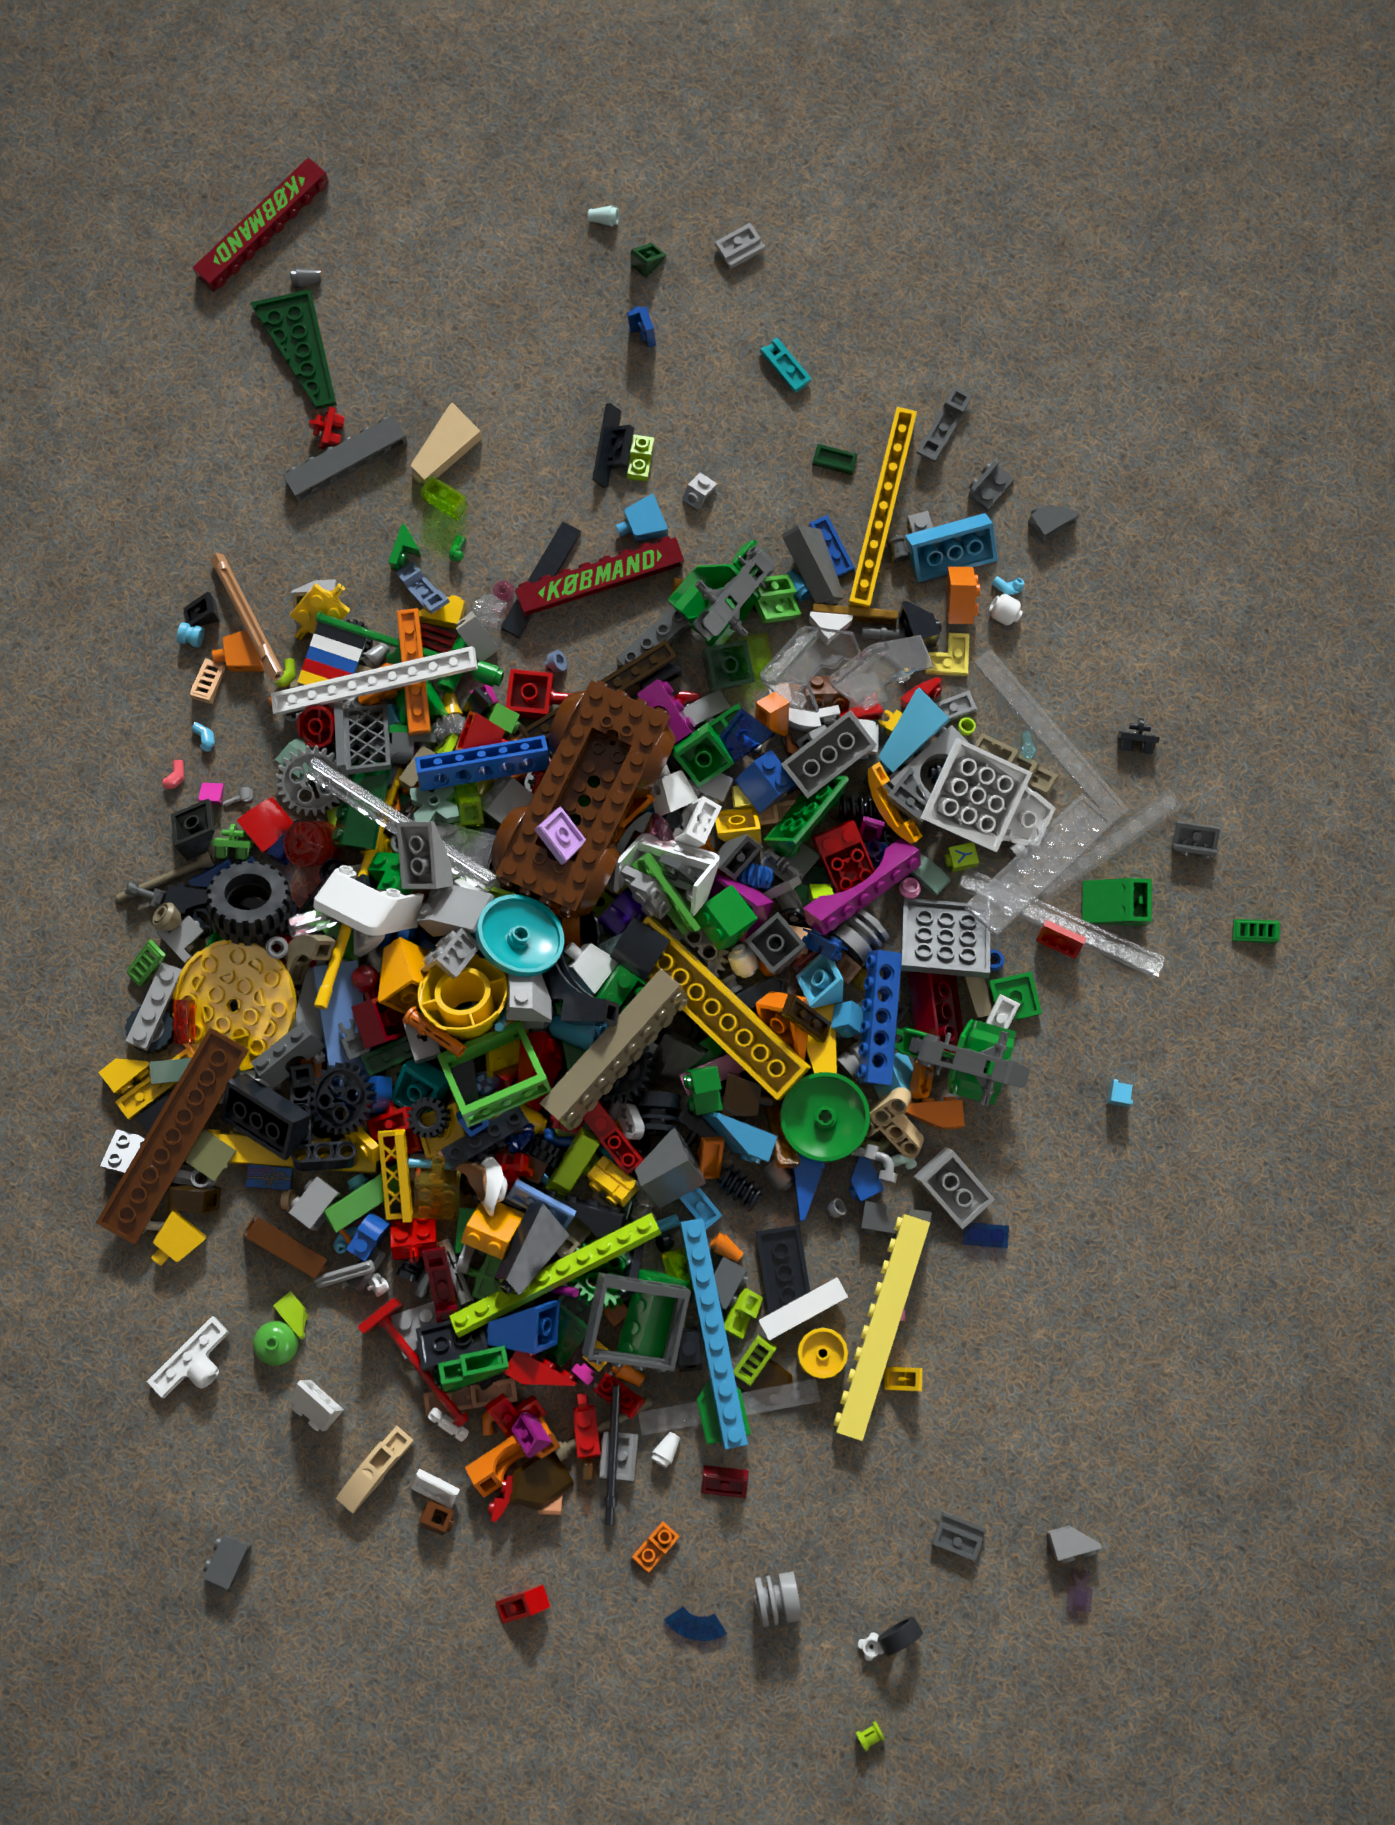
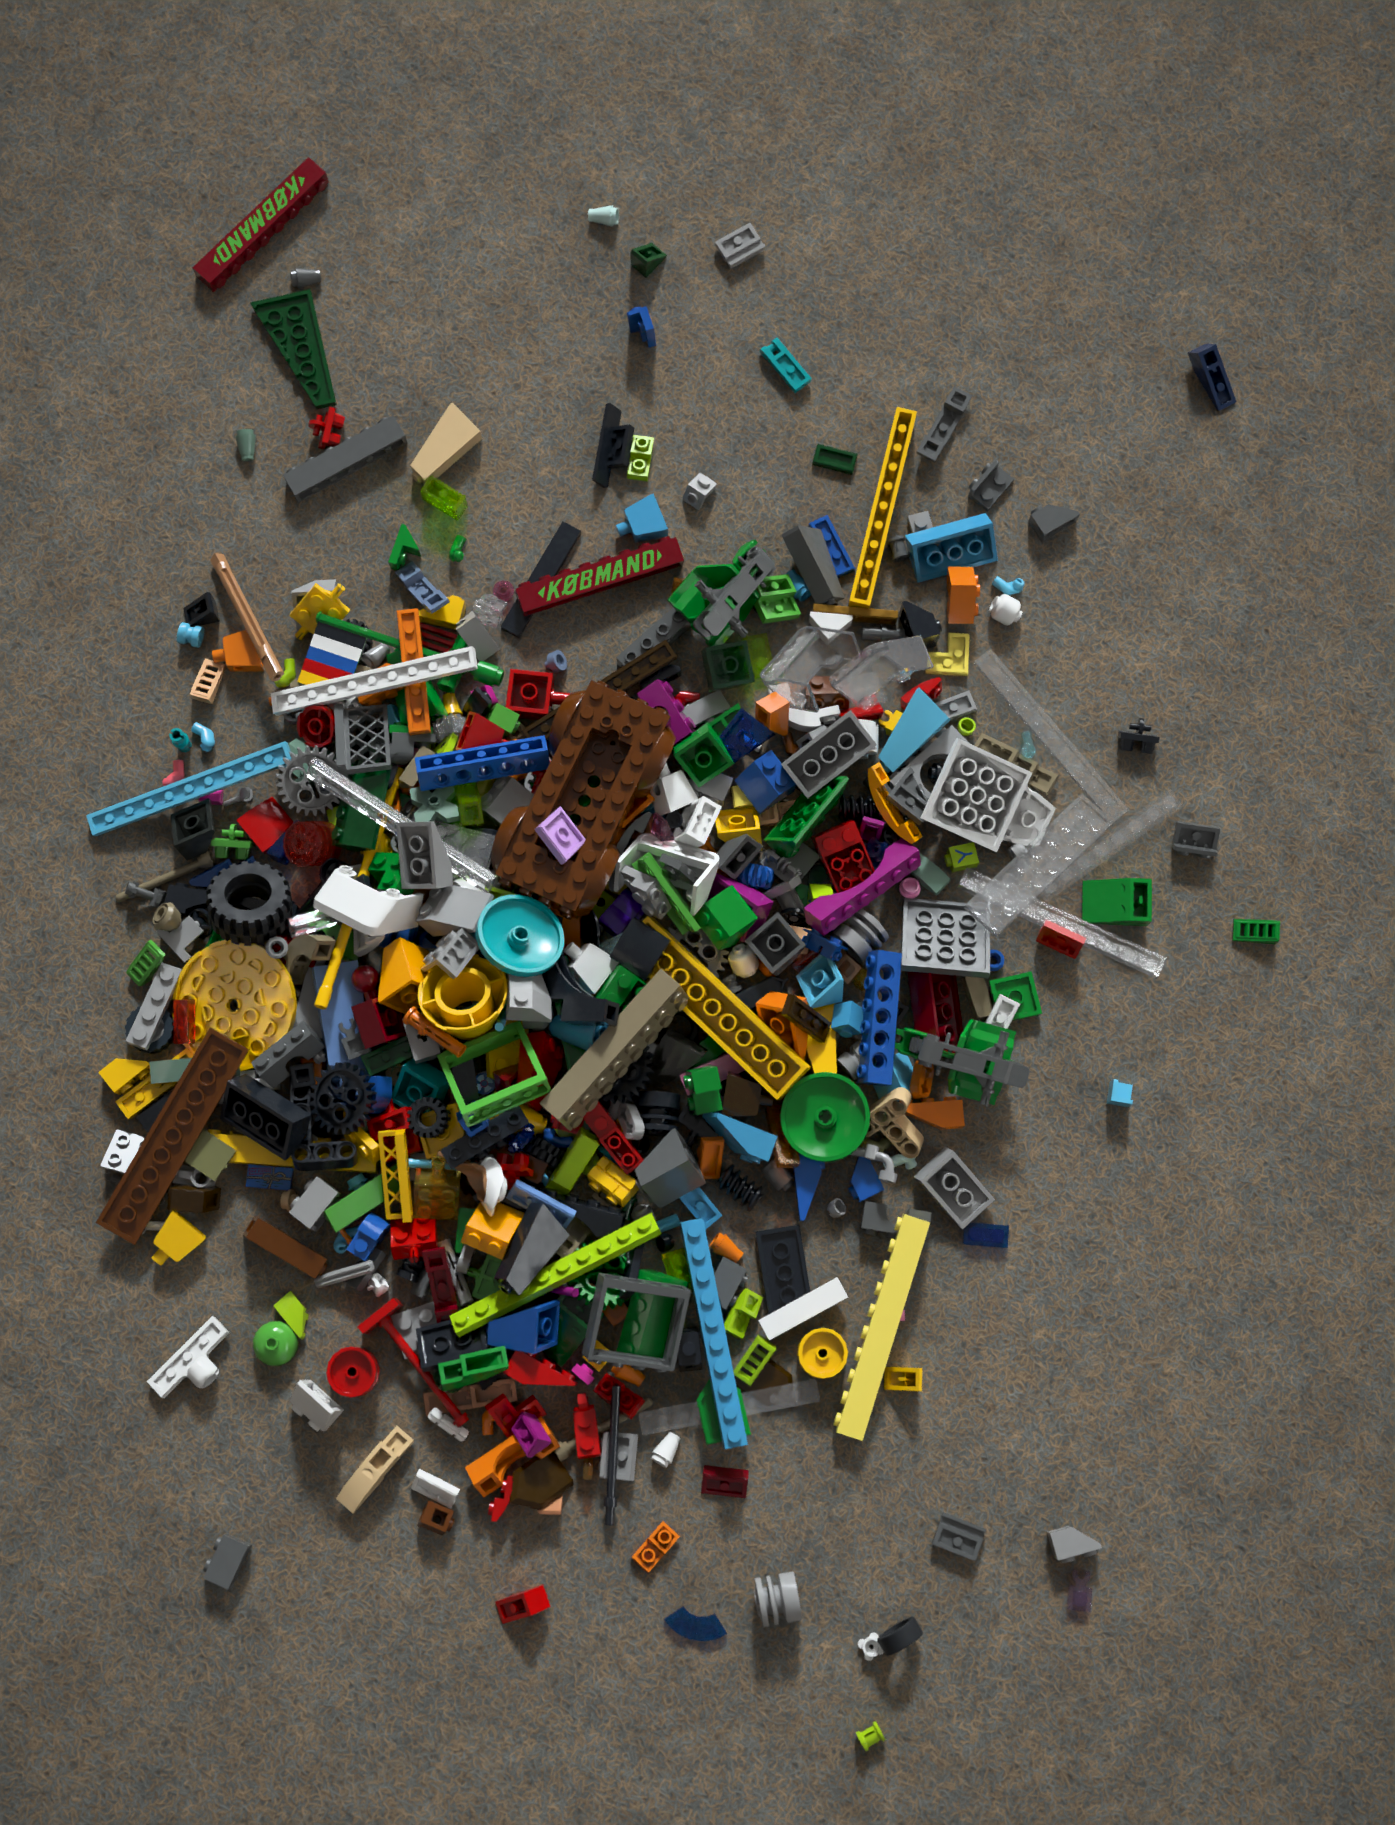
(180, 740): none -> teal pin
(188, 789): none -> medium azure plate
(246, 444): none -> sand green cone
(366, 1371): none -> red wheel
(1212, 375): none -> dark blue slope

